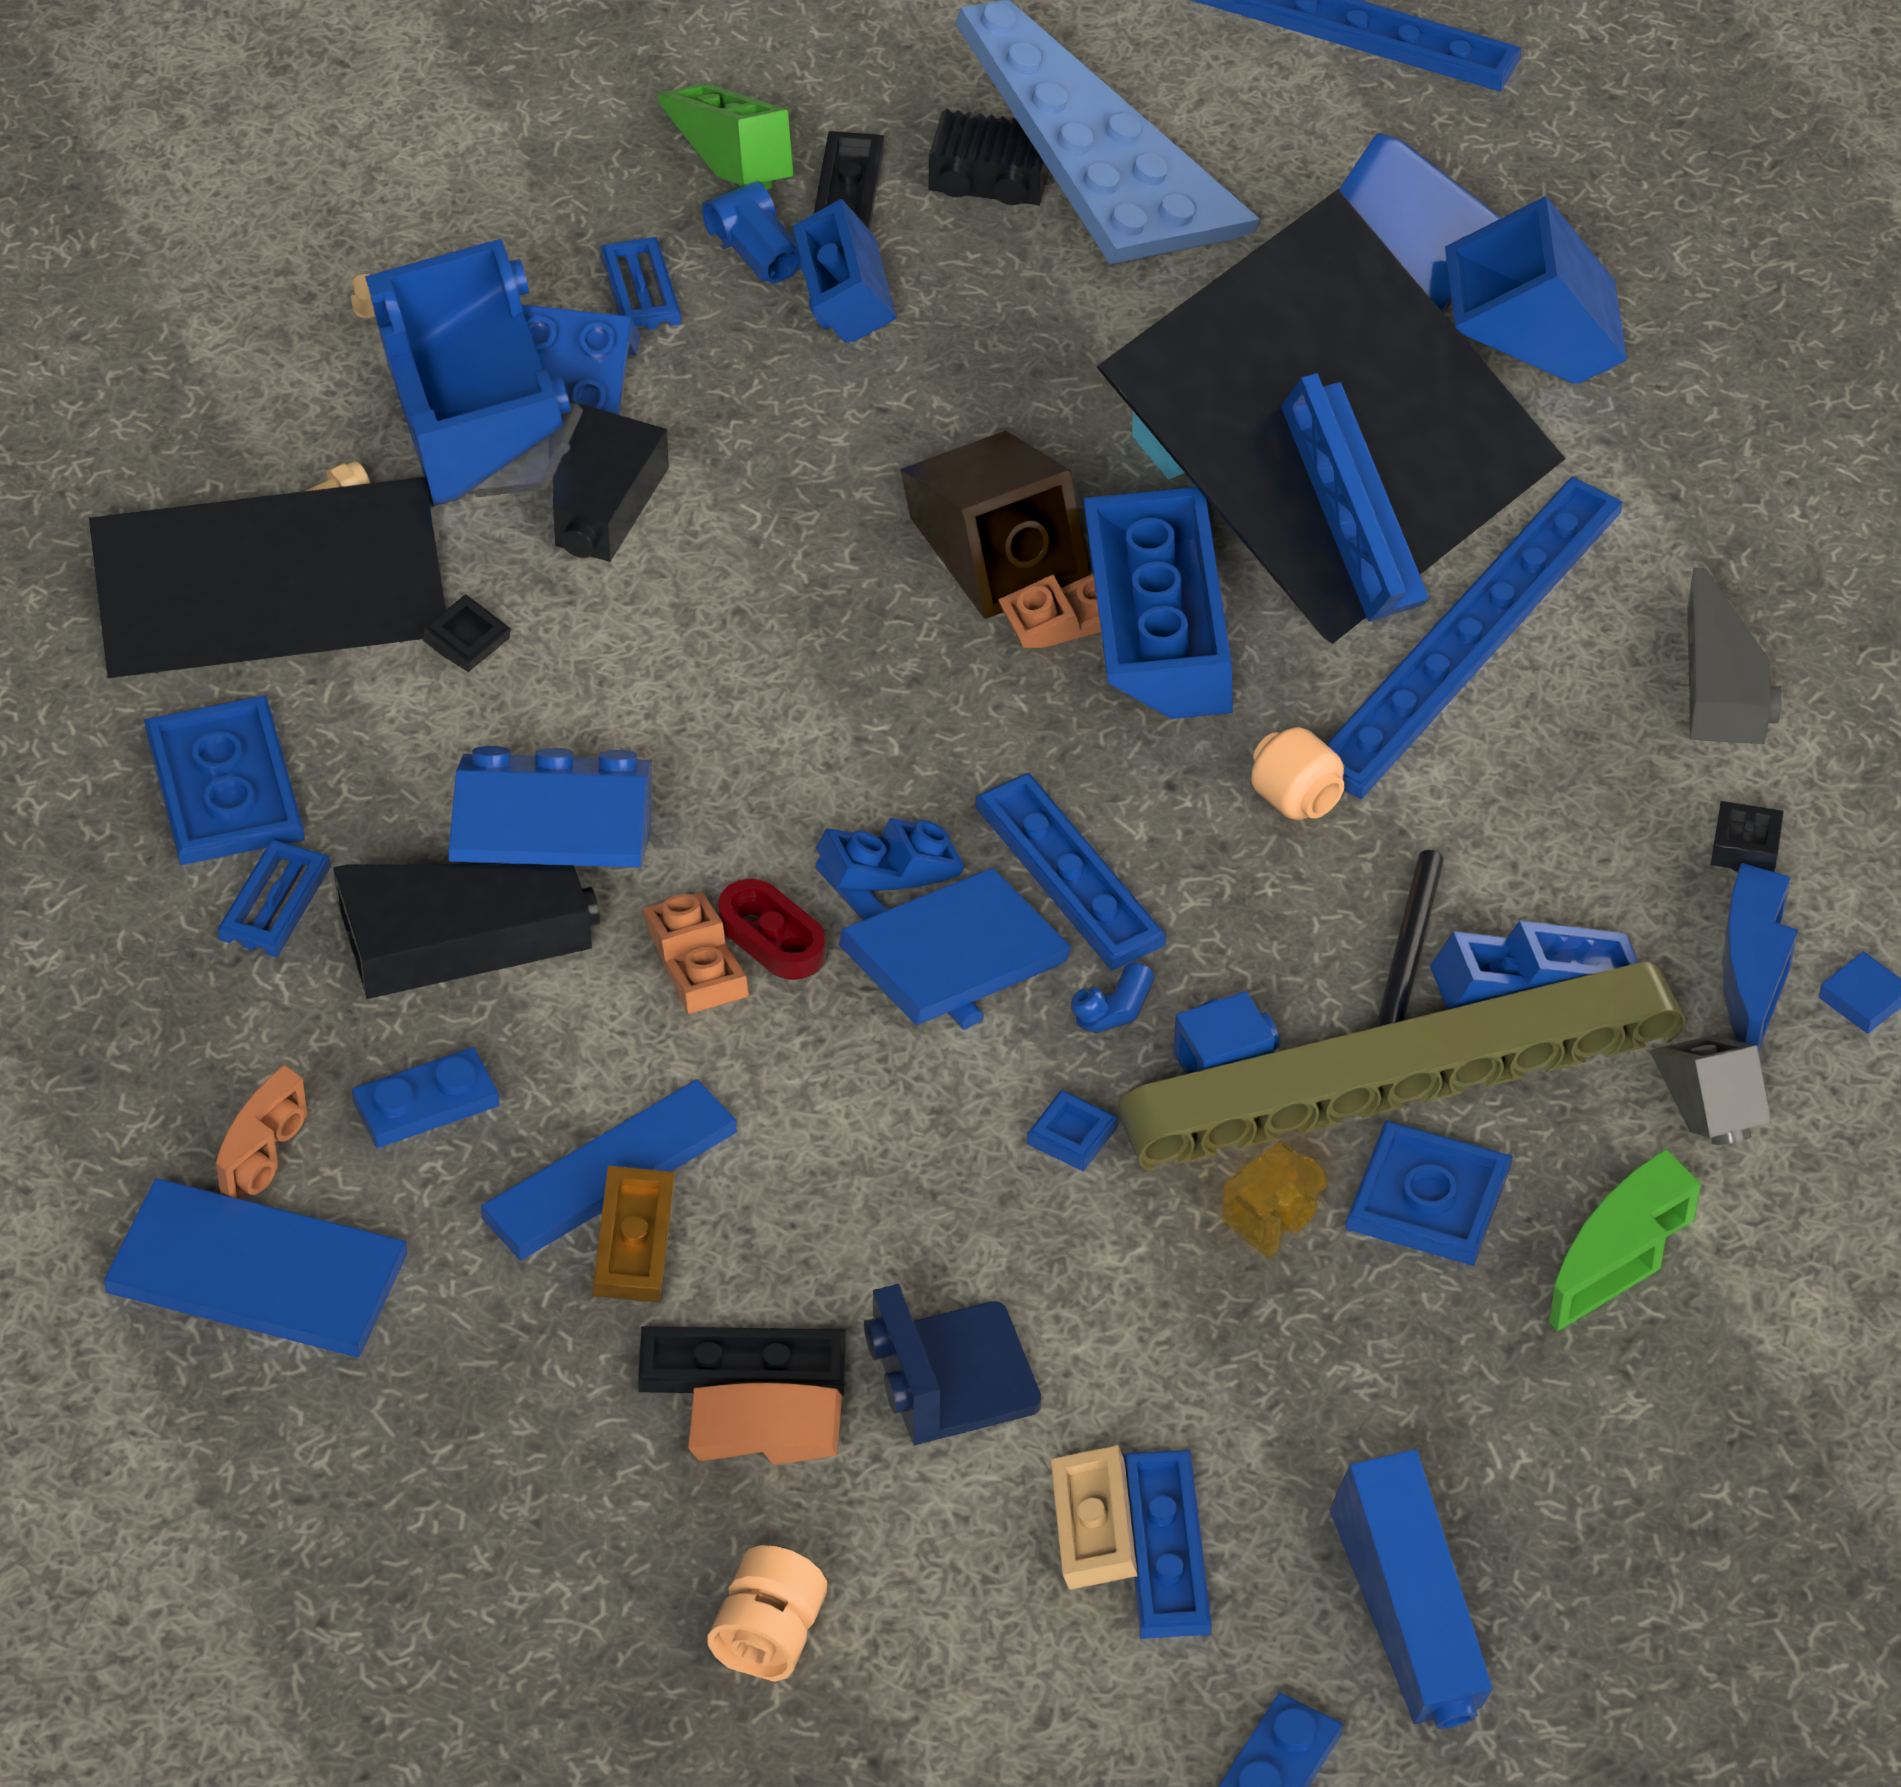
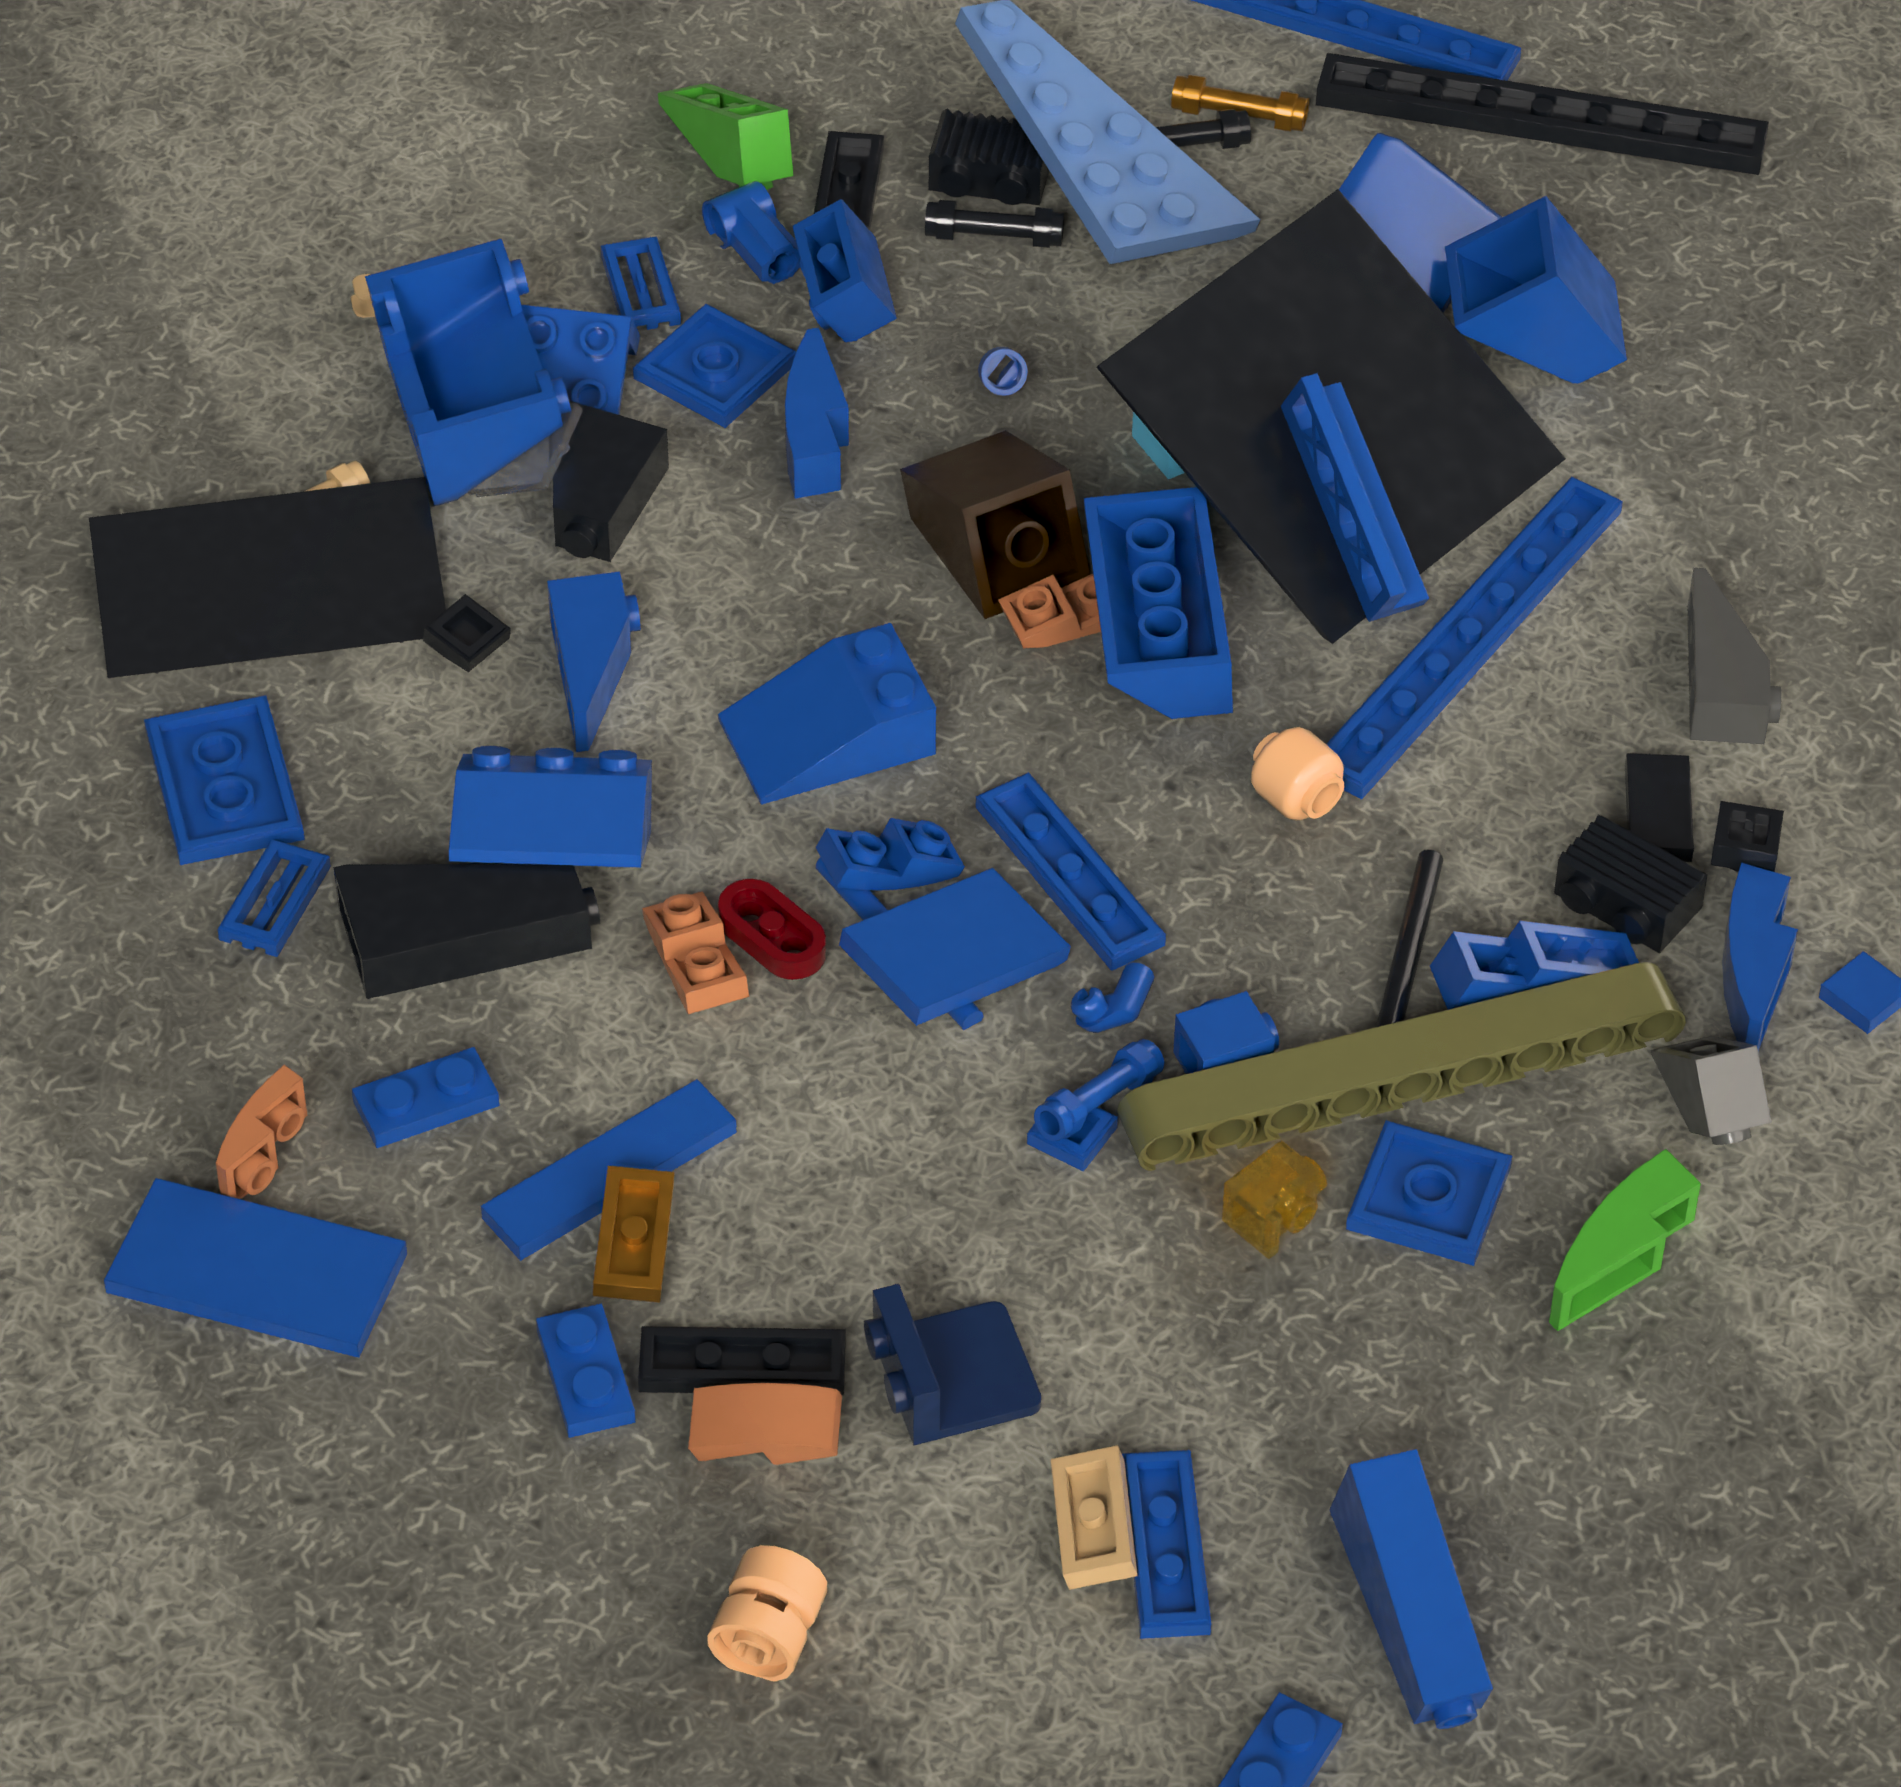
(585, 1370): none -> blue plate
(592, 645): none -> blue slope
(715, 365): none -> blue tile
(814, 420): none -> blue slope
(833, 717): none -> blue slope
(944, 219): none -> black bar
(1011, 377): none -> hinge
(1066, 1111): none -> blue bar
(1192, 94): none -> pearl gold bar
(1230, 129): none -> black bar
(1542, 113): none -> black plate
(1629, 884): none -> black brick
(1660, 801): none -> black tile

